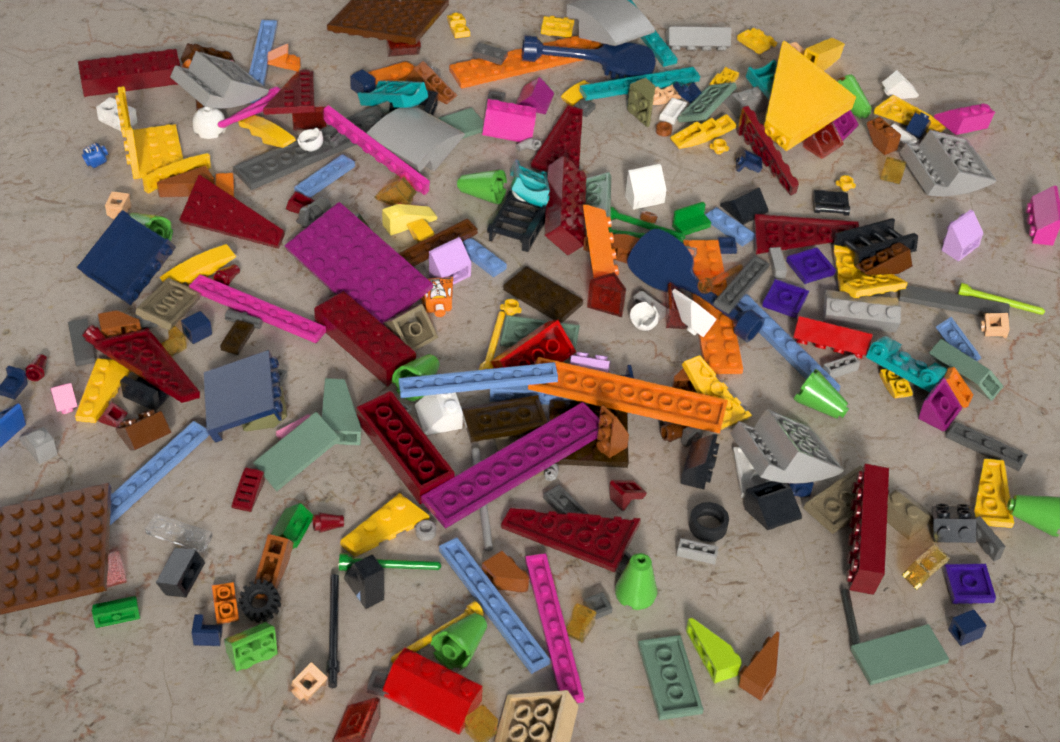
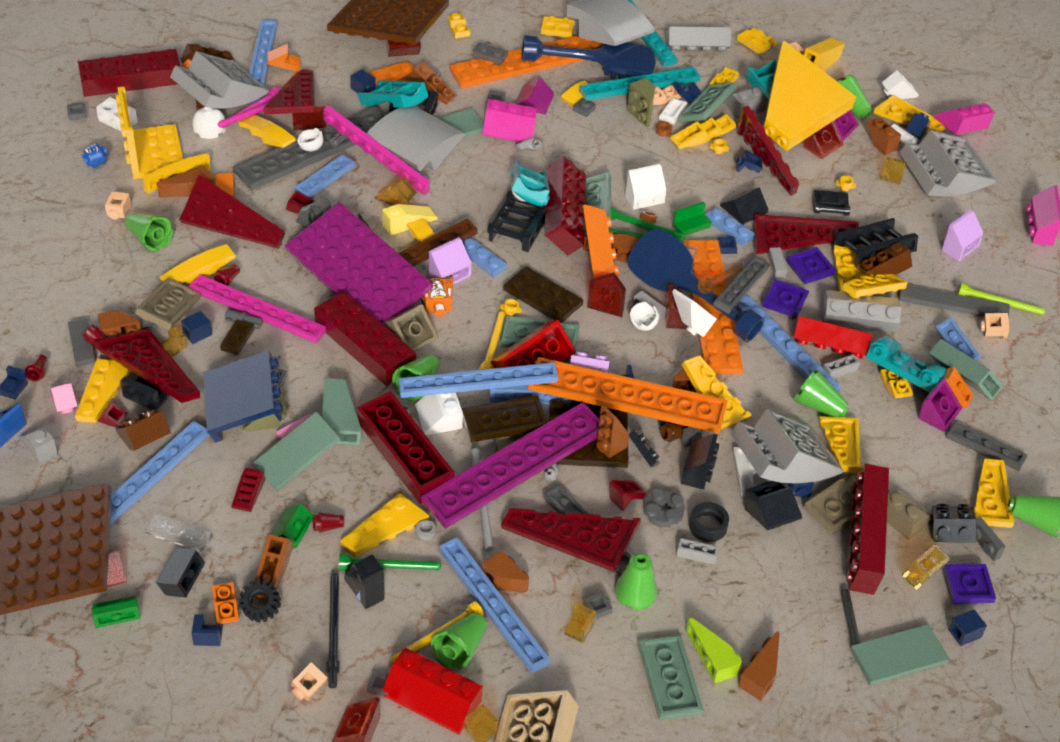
(76, 111): none -> dark grey plate
(126, 257): dark blue panel -> none
(251, 646): bright green slope -> none
(484, 185): bright green cone -> none
(553, 626): dark pink plate -> none
(562, 140): dark red wing -> none
(642, 445): none -> black wing
(668, 499): none -> dark grey plate
(843, 440): none -> yellow wing

